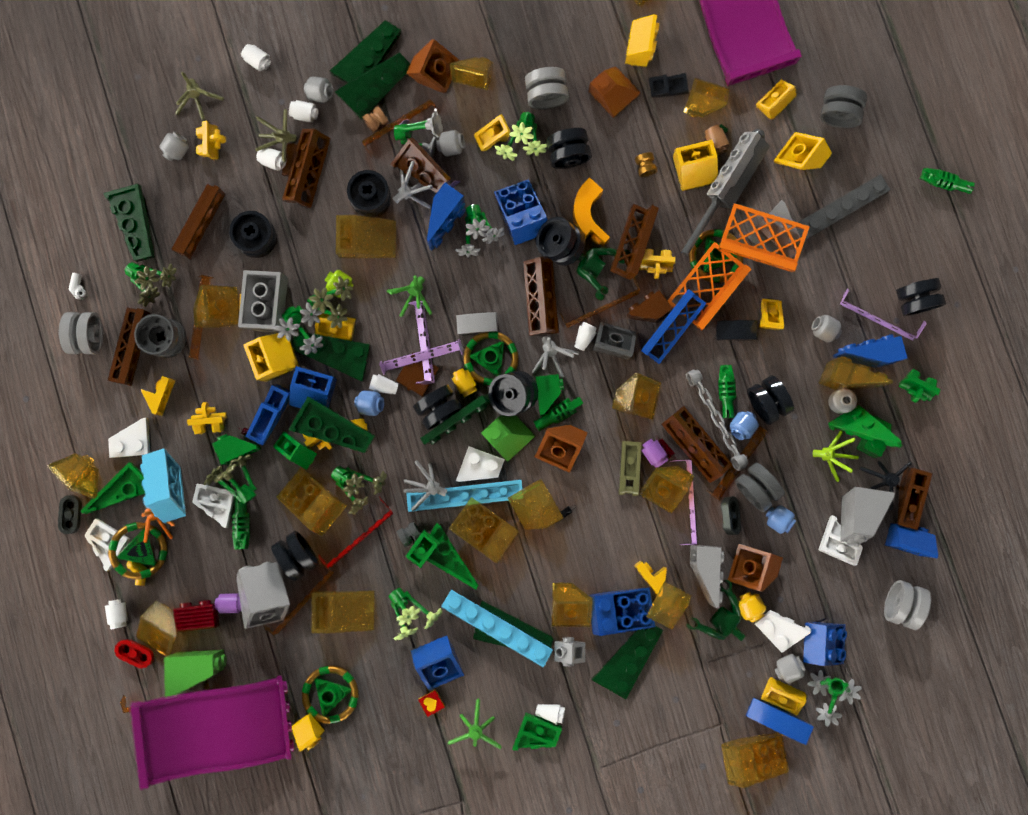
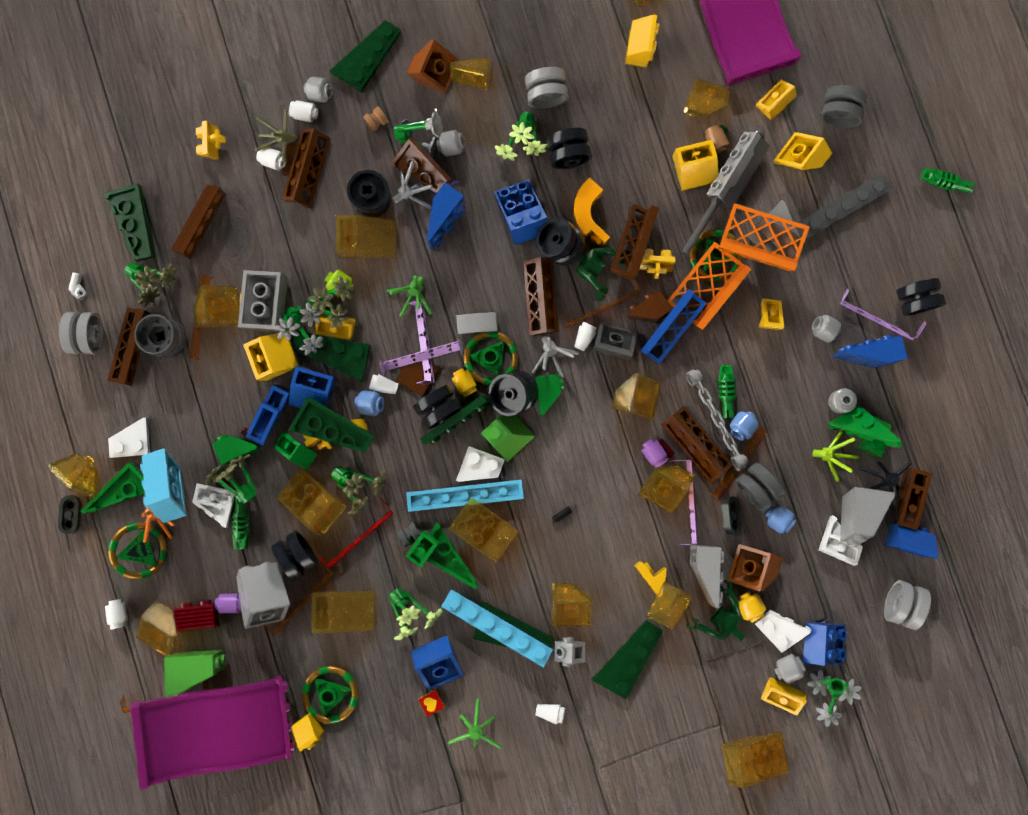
(99, 537): white wing -> none
(135, 653): red plate -> none
(137, 567): yellow arm -> none
(158, 400): yellow slope -> none
(174, 146): light grey head -> none
(193, 91): olive plant -> none
(207, 416): yellow hips -> none
(253, 234): black wheel -> none
(256, 57): white brick -> none
(368, 89): dark green wing -> none
(385, 130): clear orange piece -> none
(431, 488): light grey plant -> none
(478, 220): light grey plant -> none
(492, 133): yellow slope -> none
(535, 506): clear yellow slope -> none
(536, 733): green wing -> none
(558, 413): green hinge -> none
(561, 446): dark orange slope -> none
(613, 90): dark orange slope -> none
(621, 611): blue slope -> none
(630, 467): olive plate -> none
(646, 164): pearl gold wheel -> none
(668, 86): black slope -> none
(736, 330): black slope -> none
(770, 399): black wheel -> none
(779, 721): blue slope -> none
(843, 374): clear yellow slope -> none
(918, 388): green hips -> none

